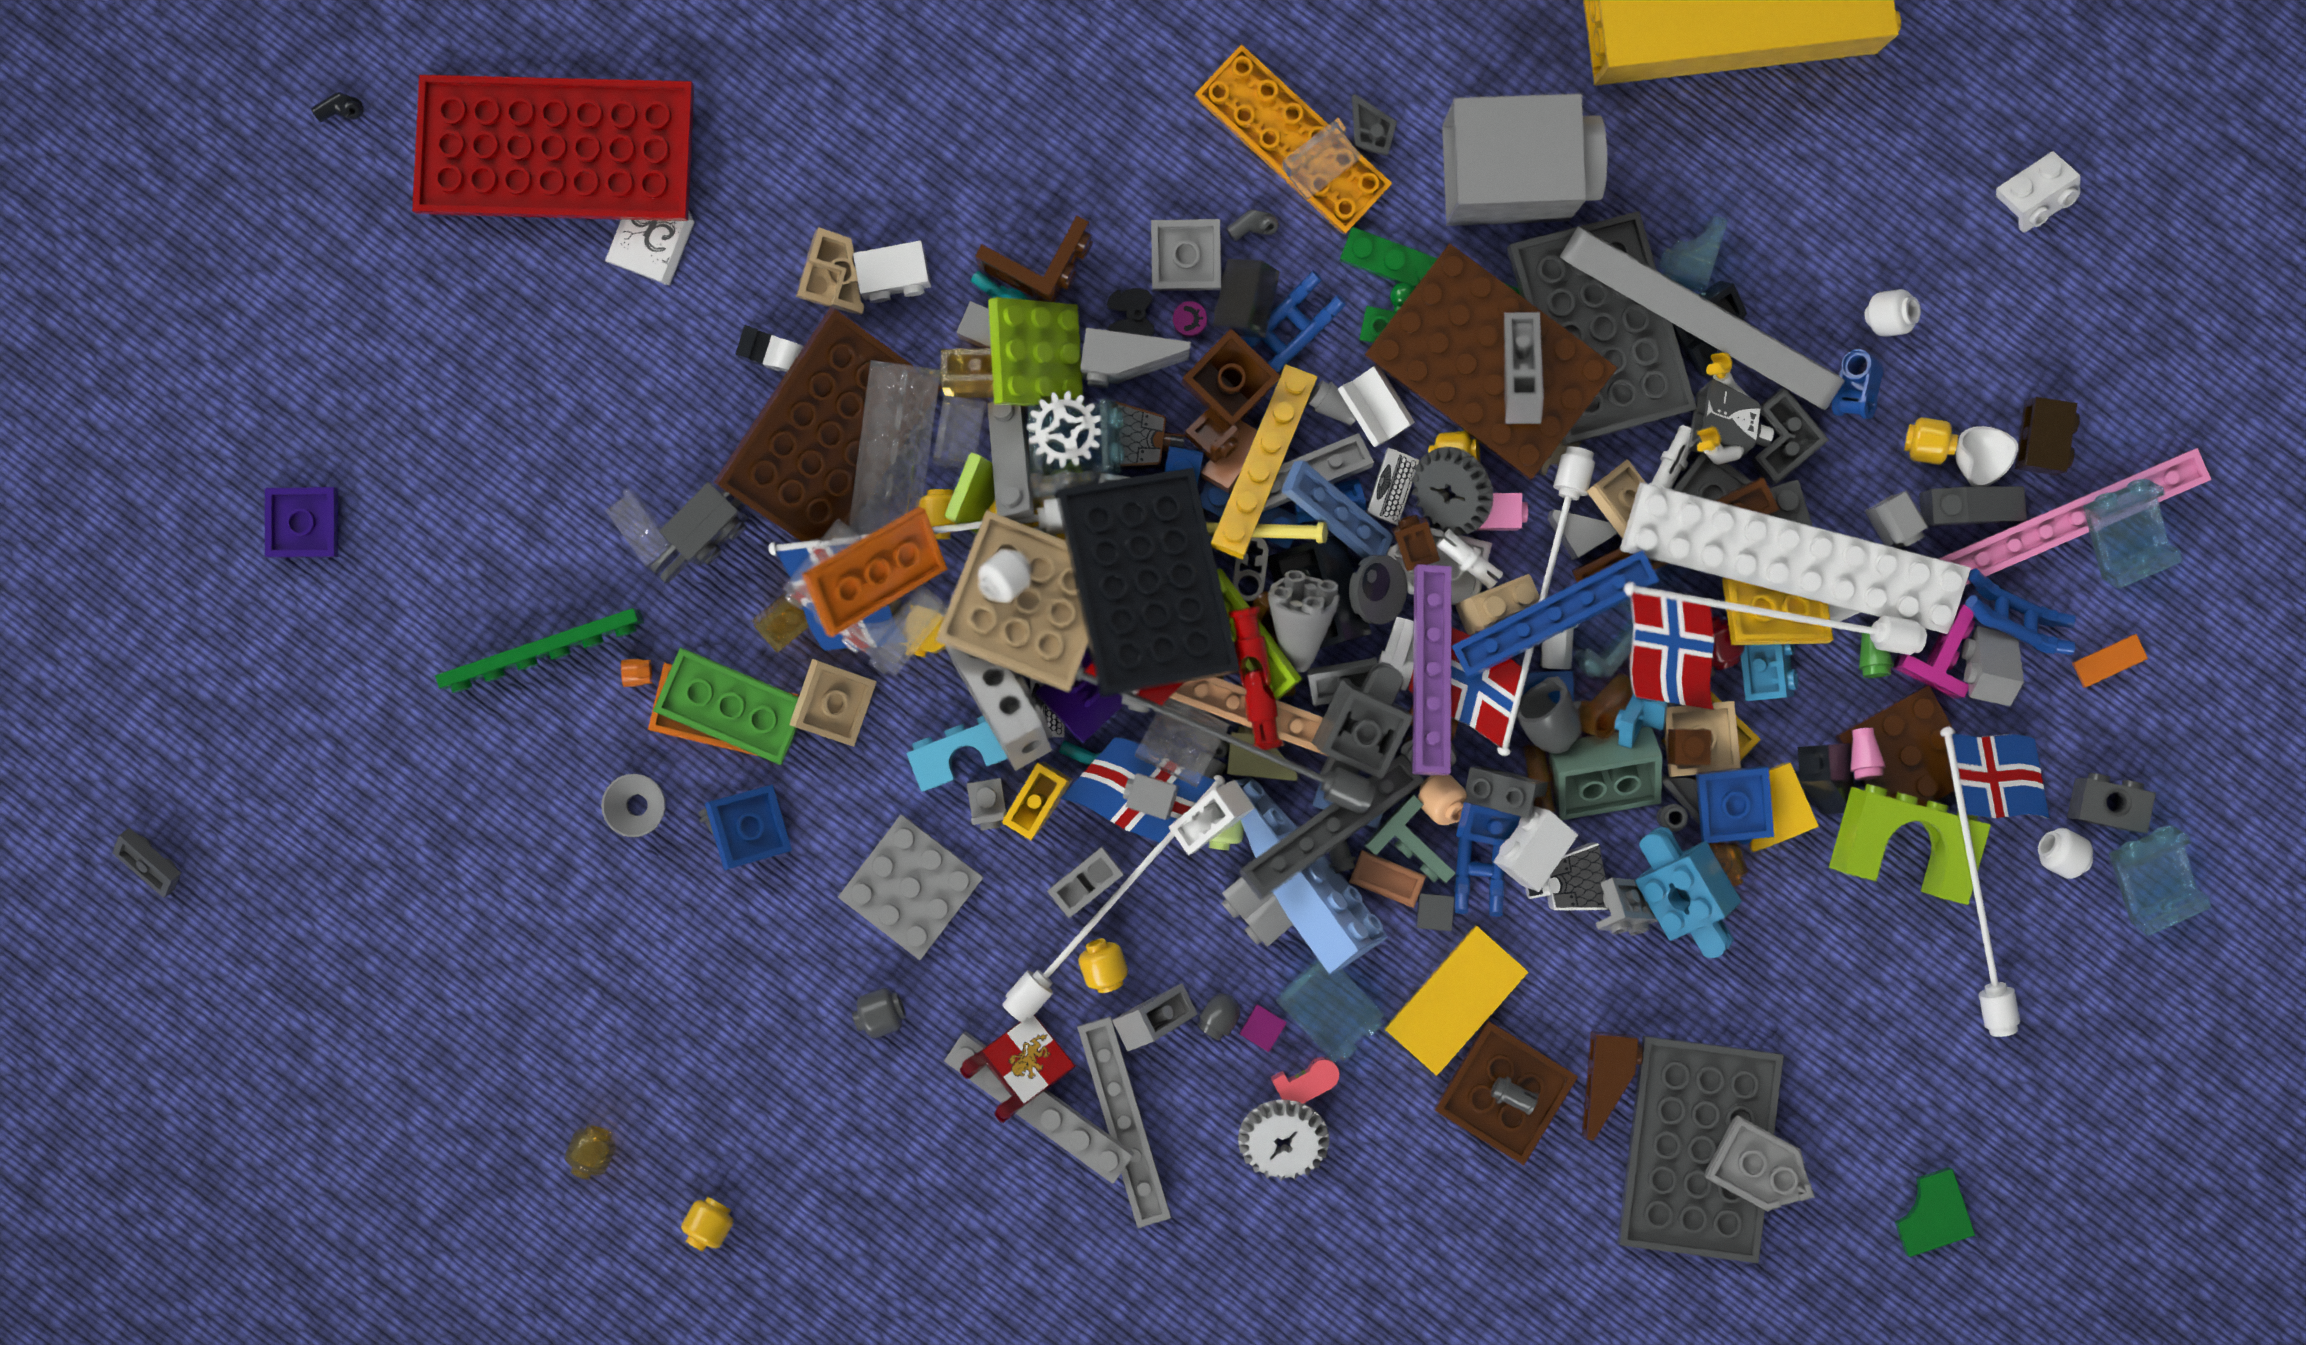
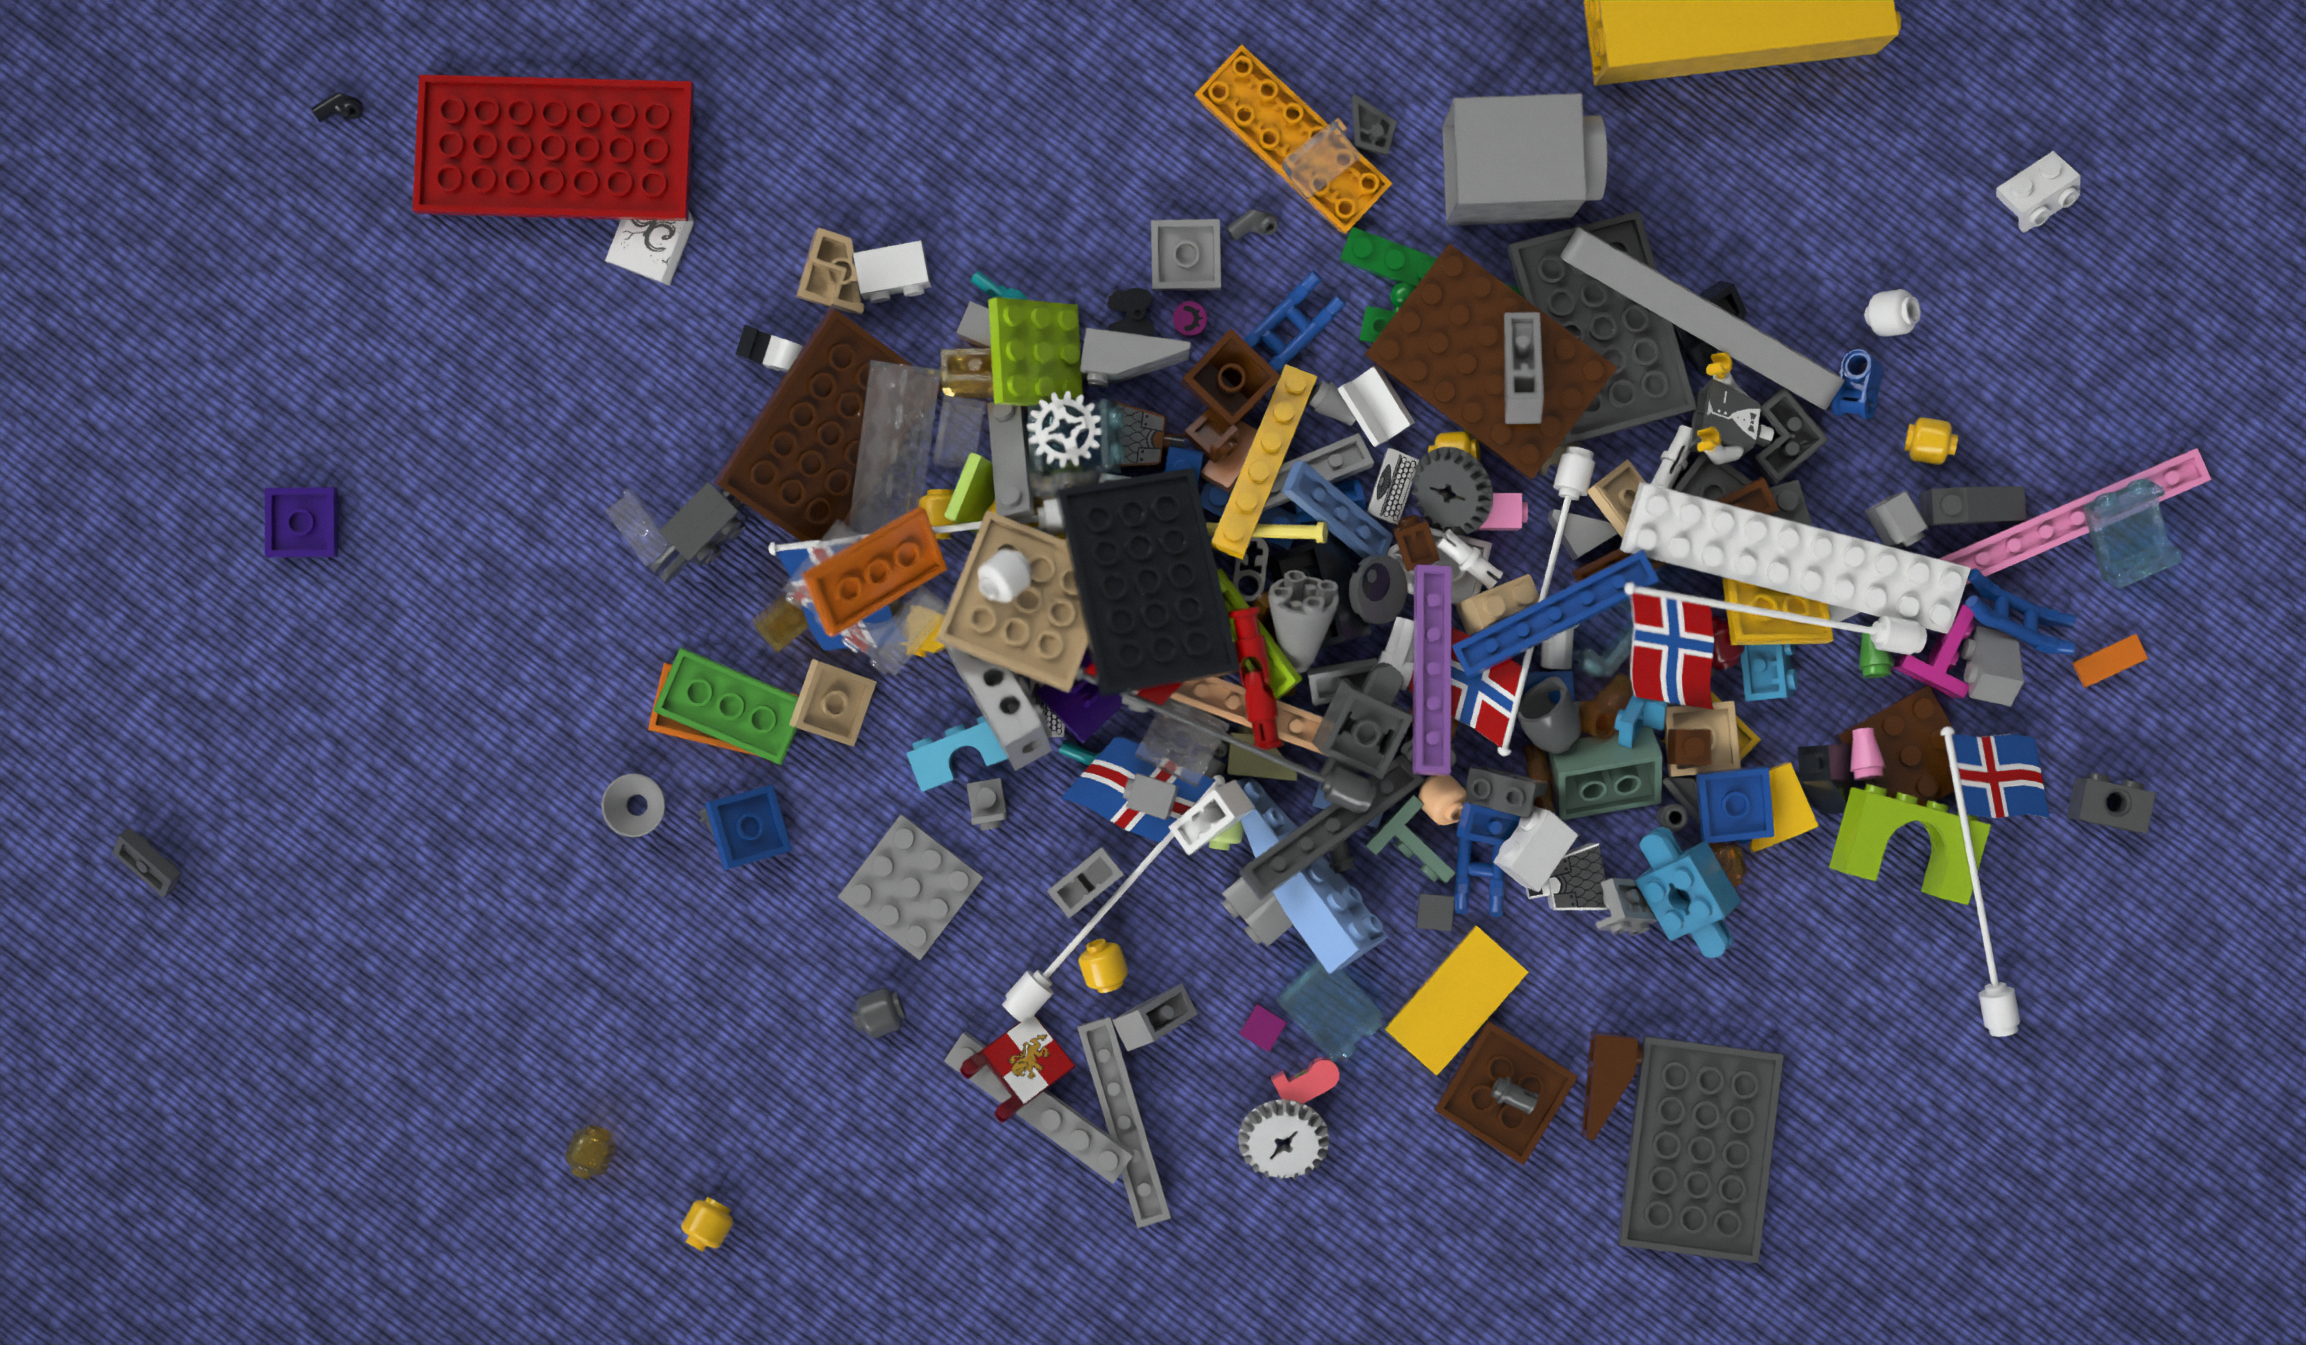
(527, 655): green plate -> none
(636, 672): orange hose -> none
(1037, 800): yellow slope -> none
(1059, 273): reddish brown bracket -> none
(1219, 1016): dark grey piece -> none
(1246, 297): clear smoke brick -> none
(1387, 878): nougat tile -> none
(1694, 260): clear light blue arch -> none
(1759, 1167): light grey tile -> none
(1937, 1215): green tile -> none
(1985, 454): white helmet -> none
(2047, 436): dark brown brick -> none
(2065, 853): white head -> none
(2158, 880): clear light blue panel -> none

